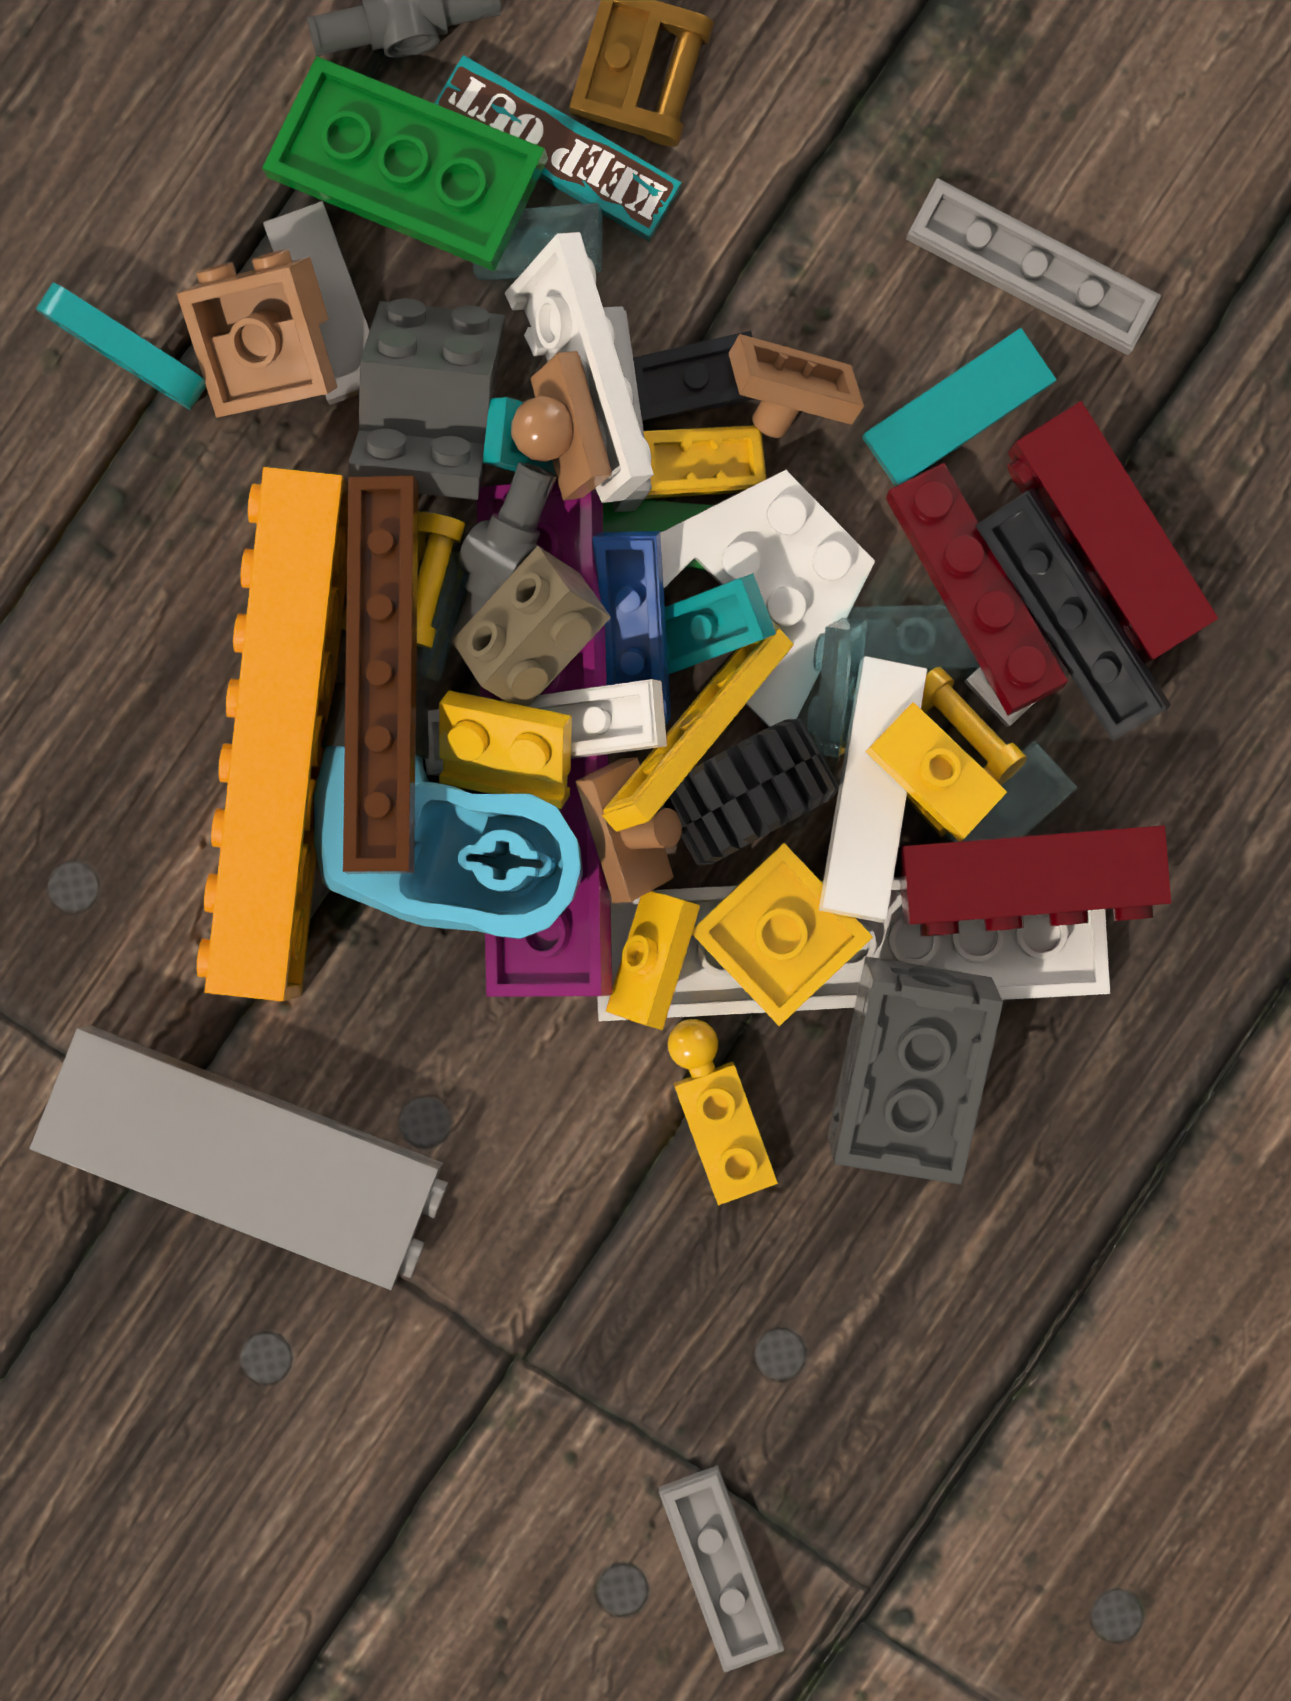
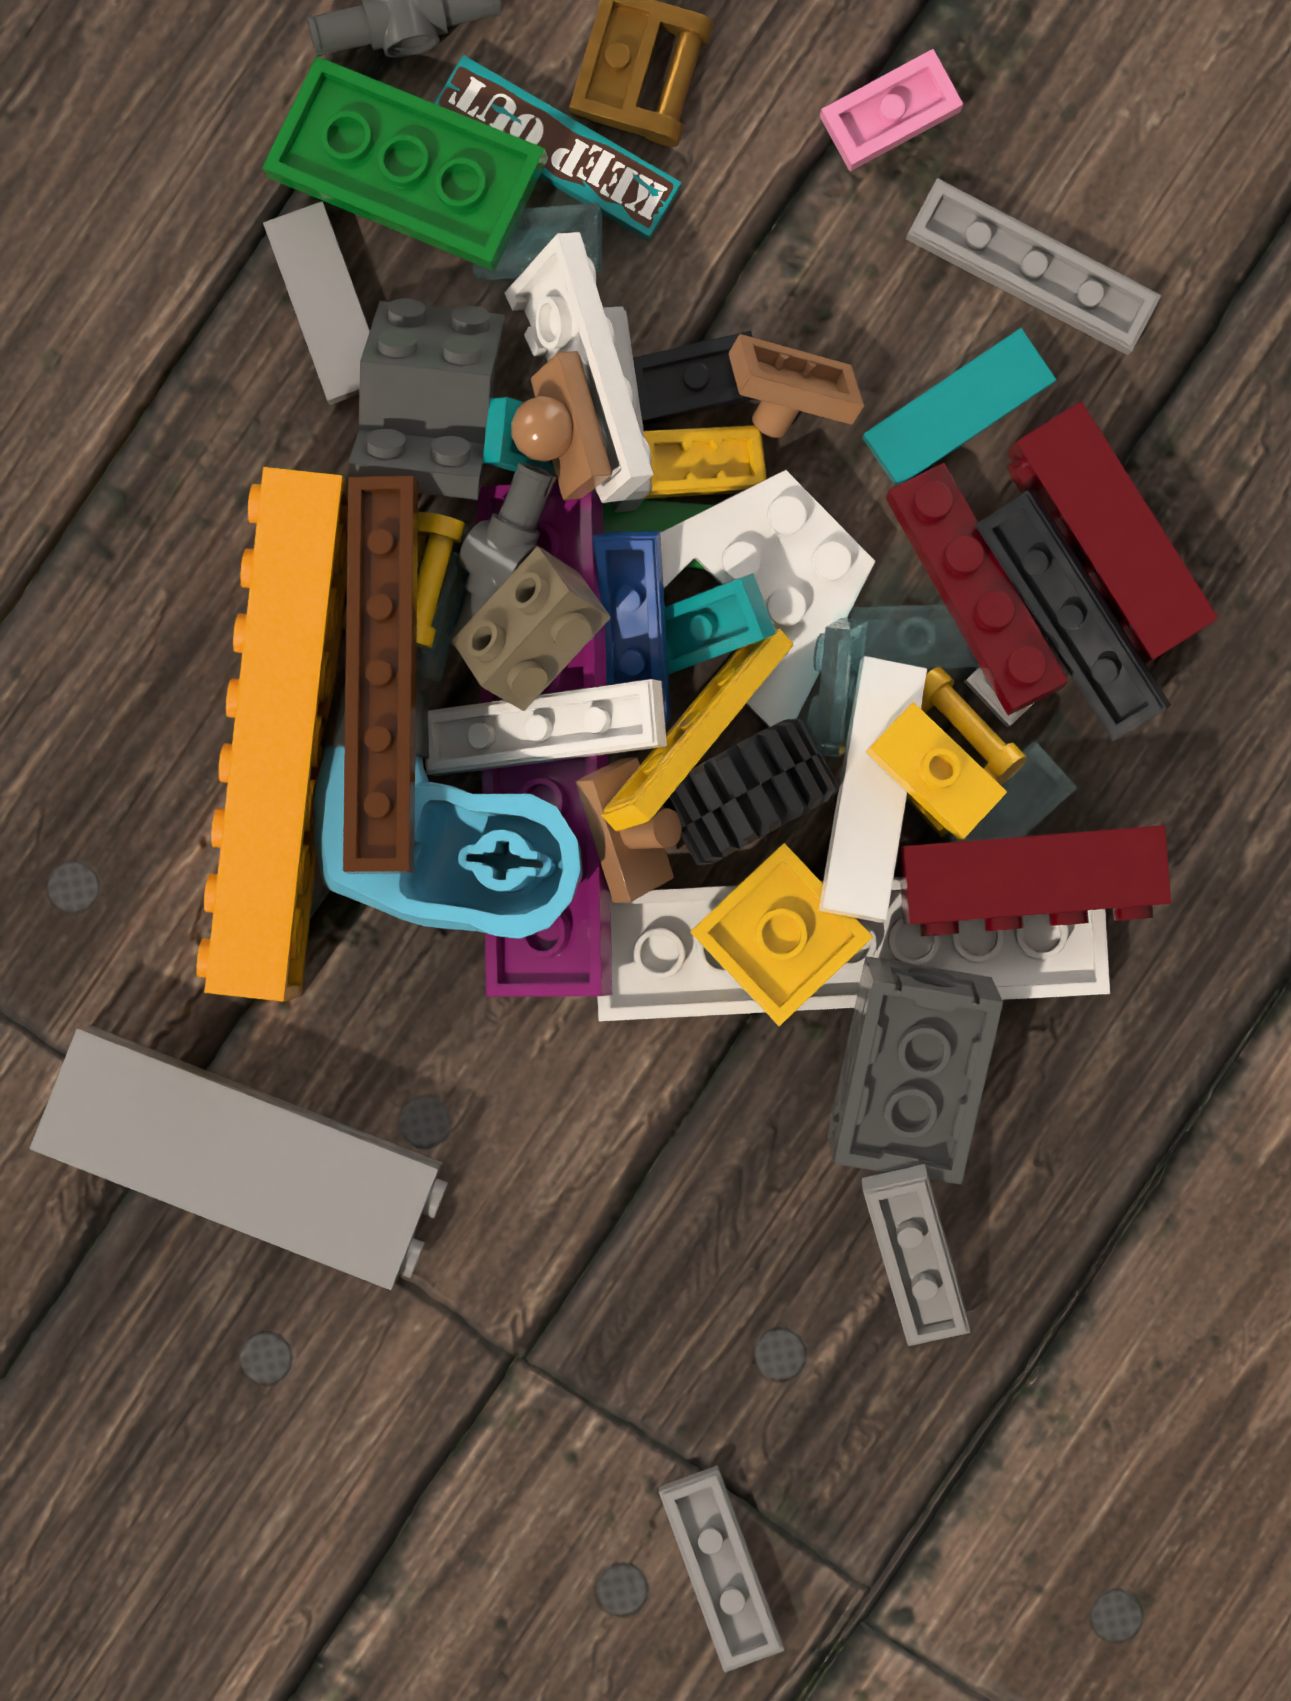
(121, 346): teal beam -> none
(259, 333): medium nougat plate -> none
(504, 747): yellow plate -> none
(652, 959): yellow plate -> none
(718, 1115): yellow plate -> none
(891, 110): none -> bright pink plate
(916, 1254): none -> light grey tile

